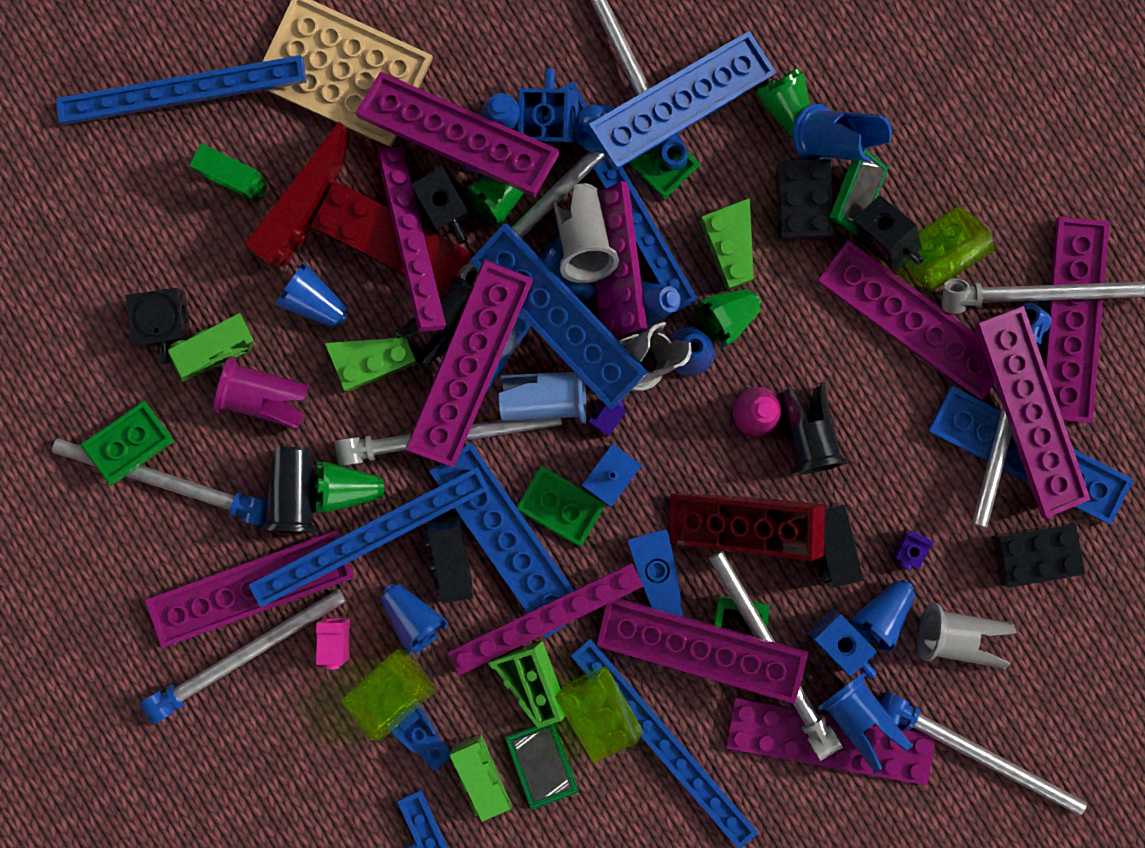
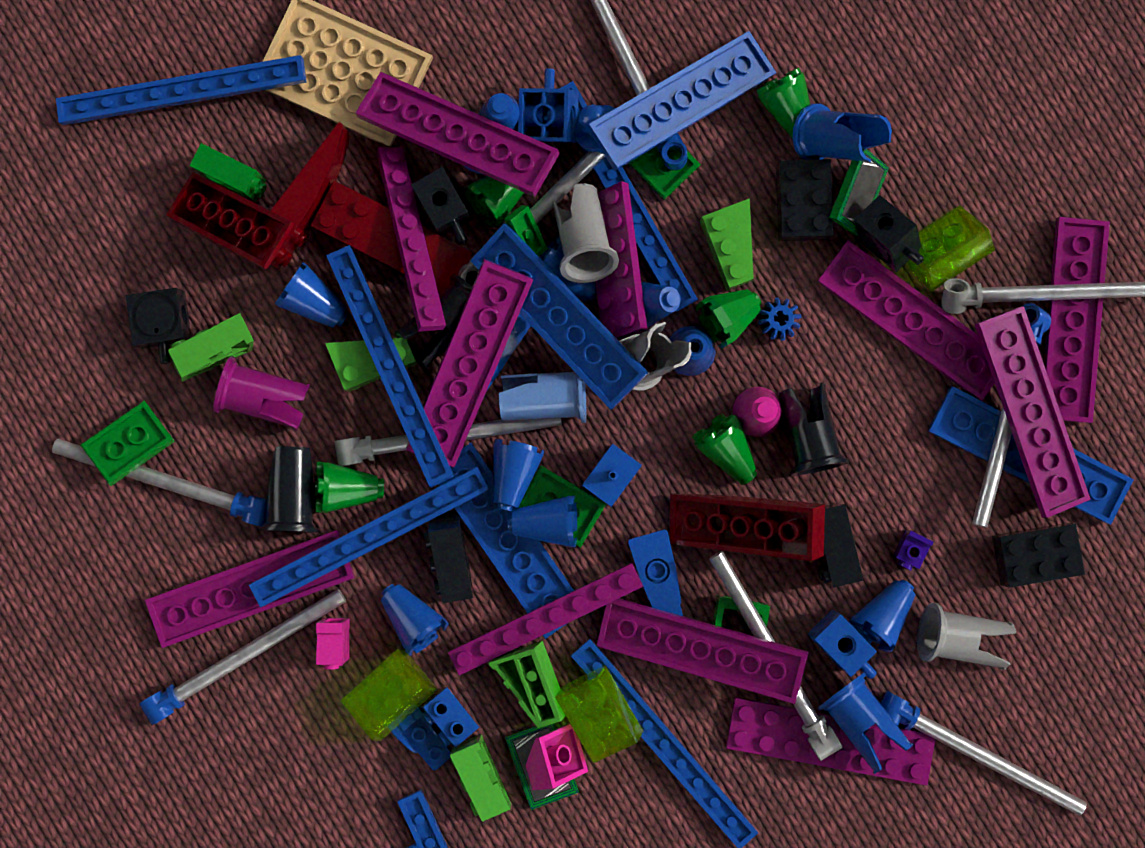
(229, 220): none -> dark red slope
(390, 366): none -> blue plate
(452, 714): none -> blue brick
(513, 472): none -> blue cone
(525, 226): none -> green plate
(546, 521): none -> blue cone
(555, 759): none -> dark pink slope
(607, 418): dark purple brick -> none
(727, 447): none -> green cone
(783, 311): none -> blue gear

